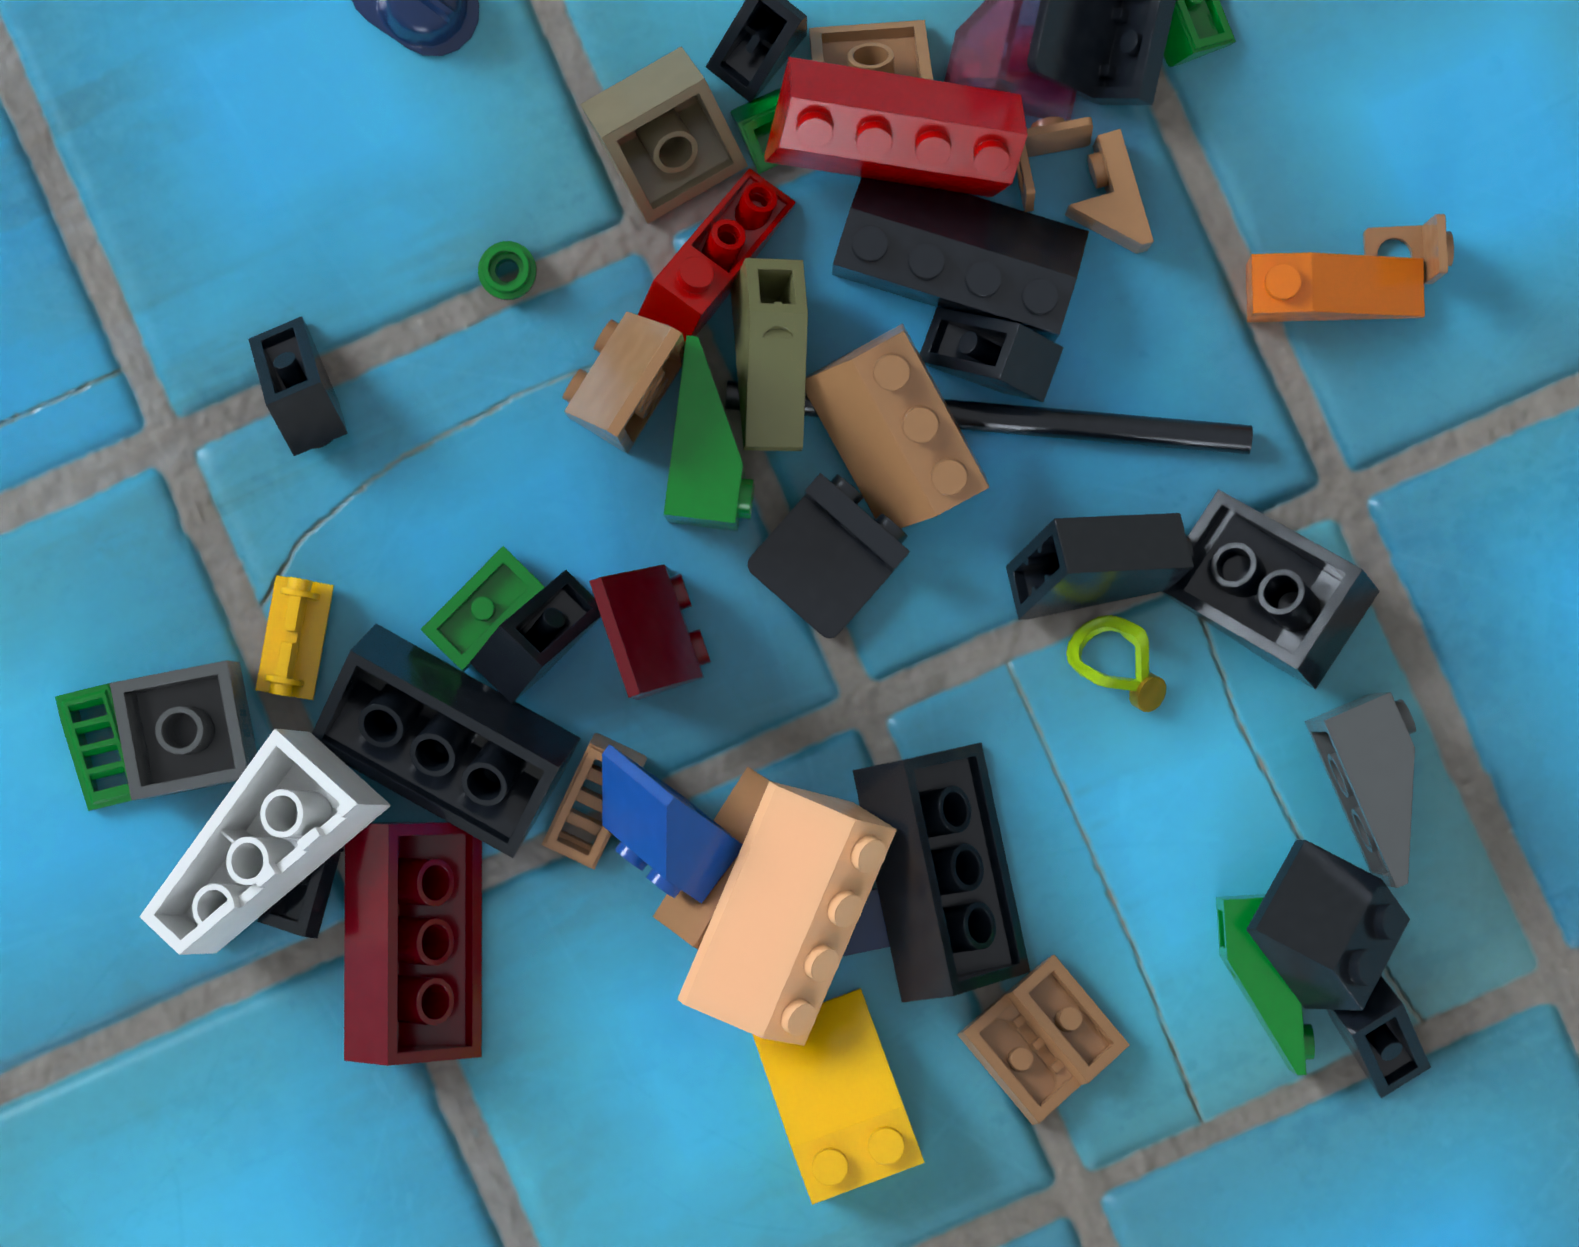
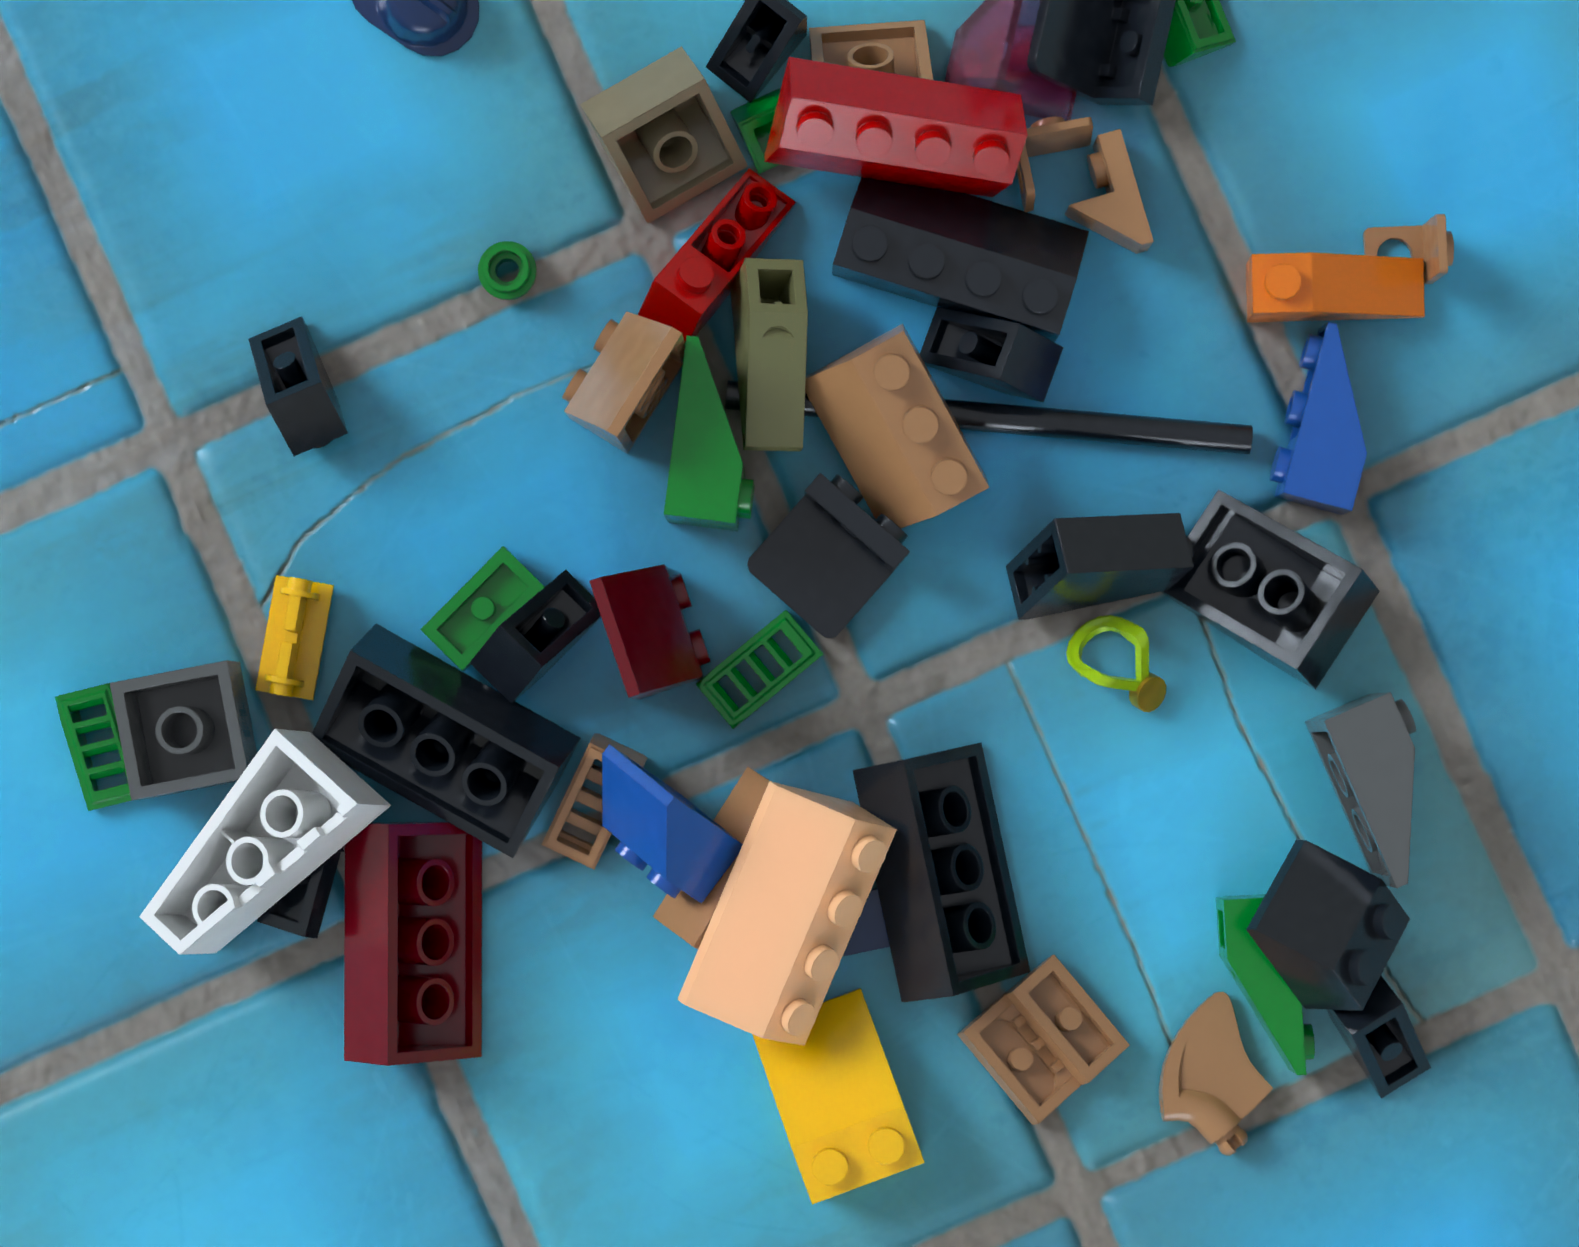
(720, 699): none -> green slope
(1210, 1076): none -> medium nougat arm
(1326, 439): none -> blue slope

